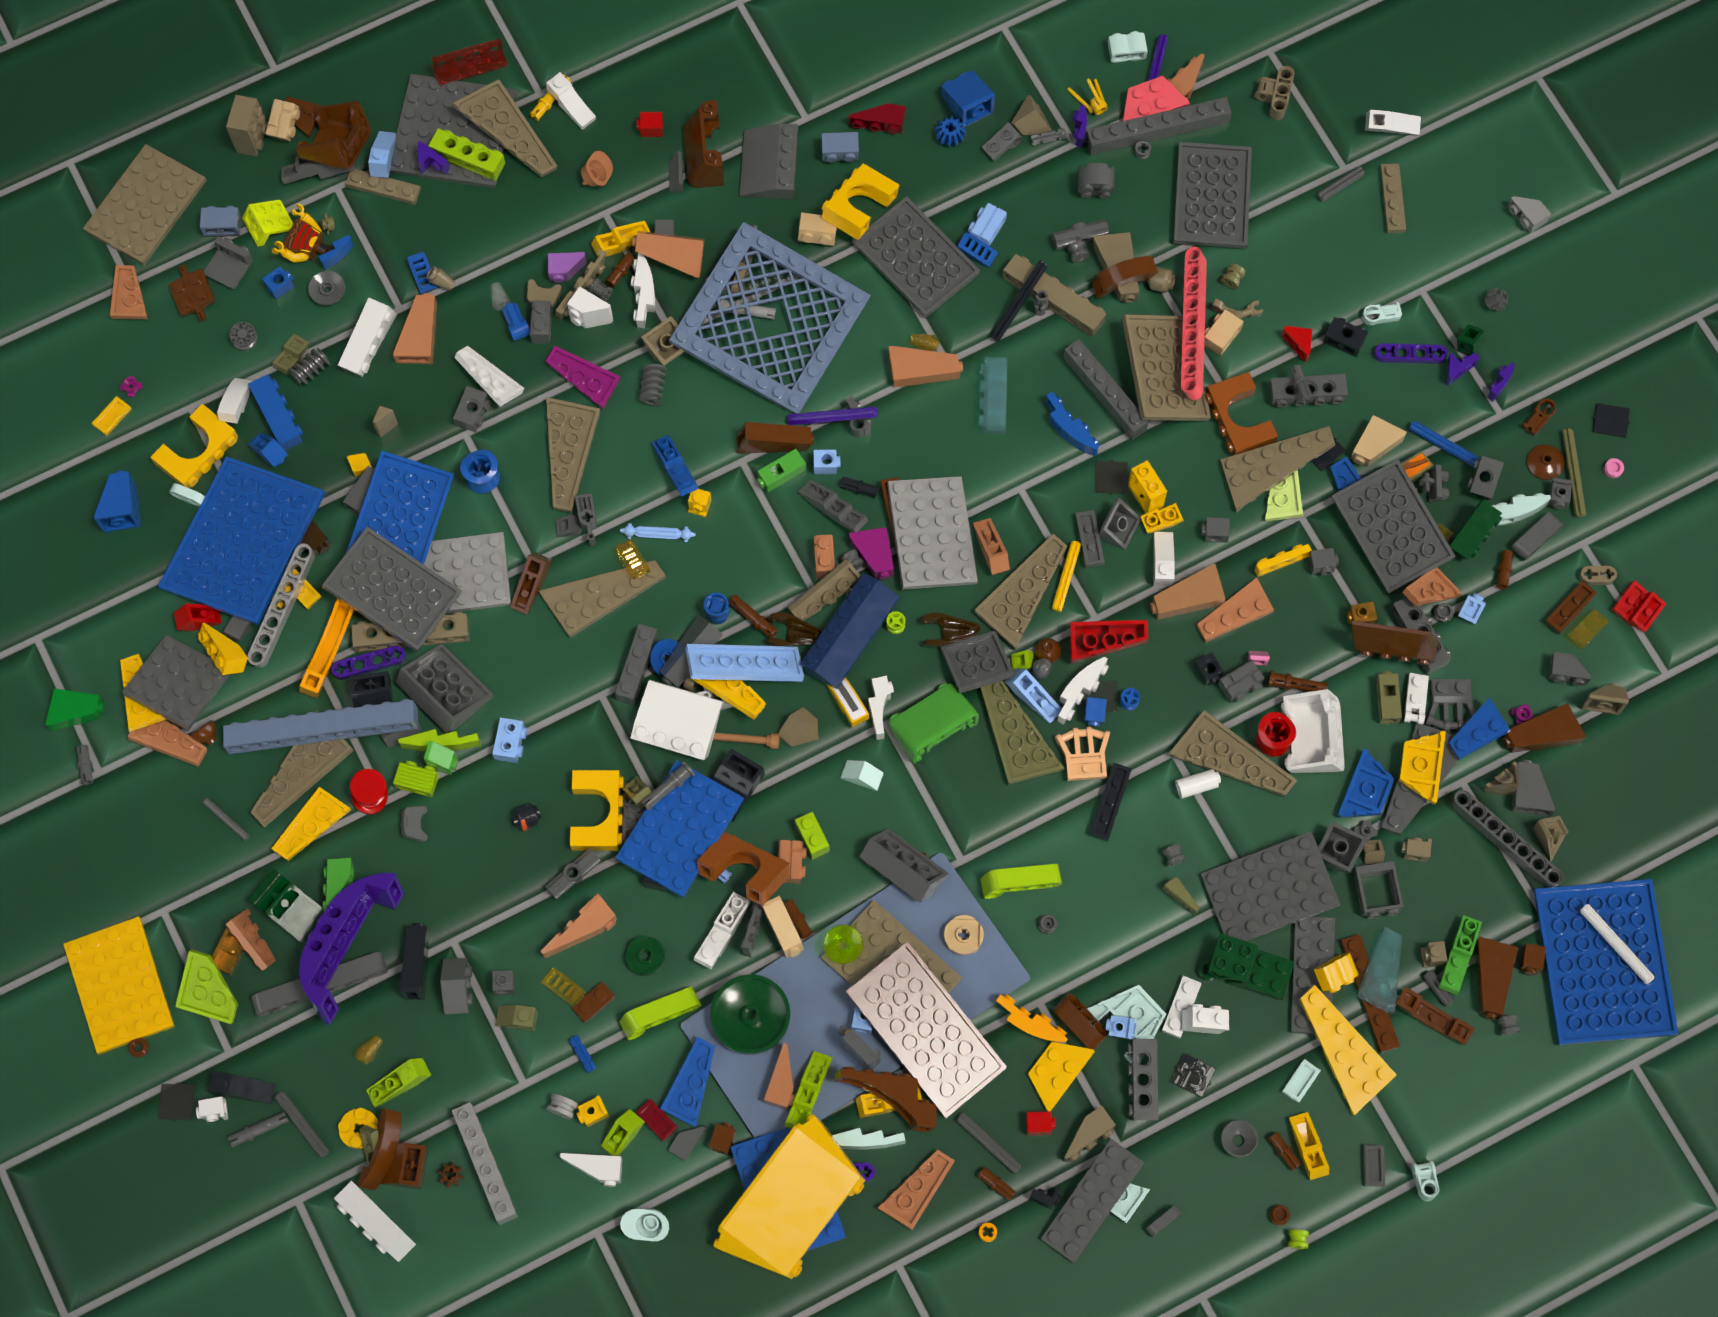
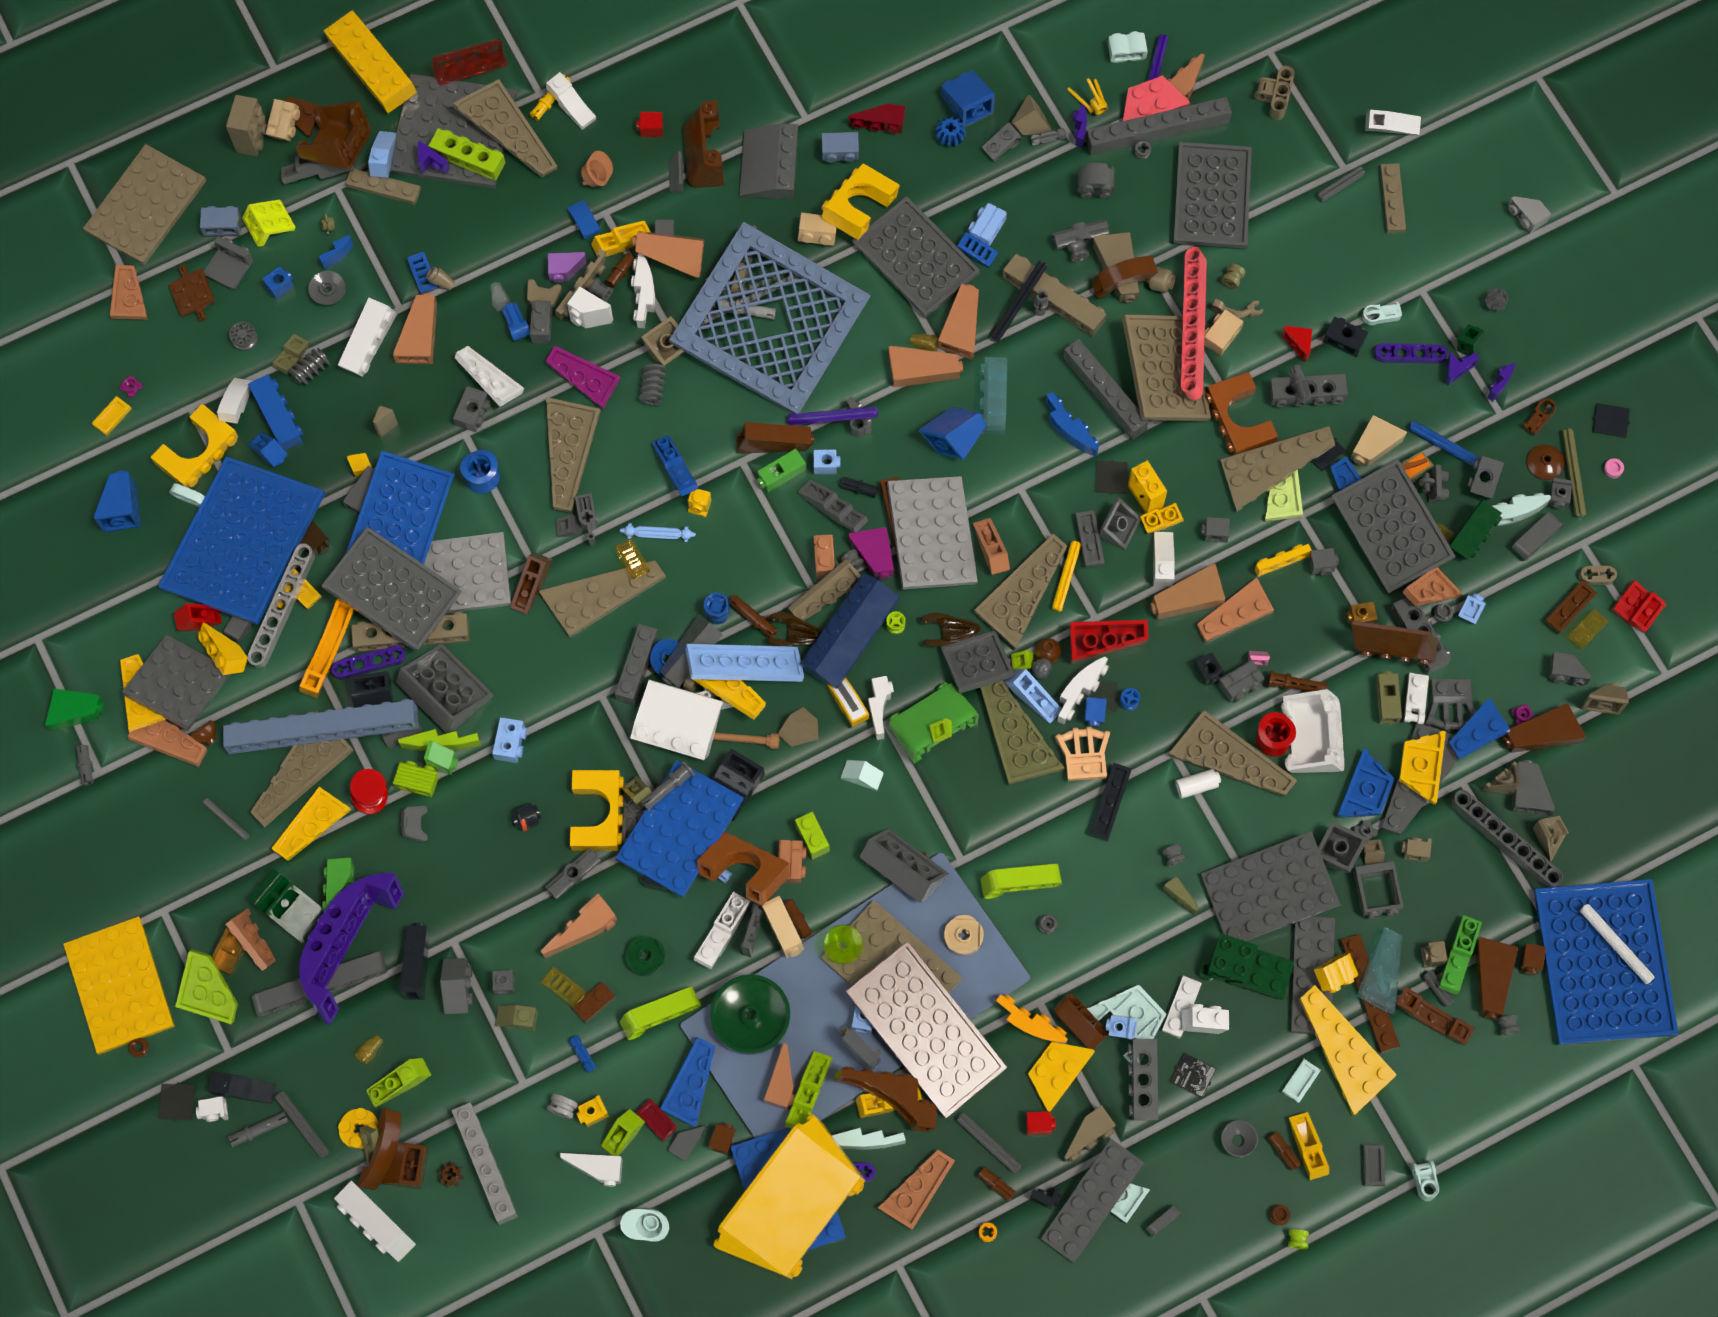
(303, 239): torso -> none
(370, 61): none -> yellow brick
(584, 219): none -> blue slope
(941, 730): none -> lime slope
(954, 432): none -> blue slope
(960, 326): none -> nougat slope
(1504, 569): reddish brown pin -> none

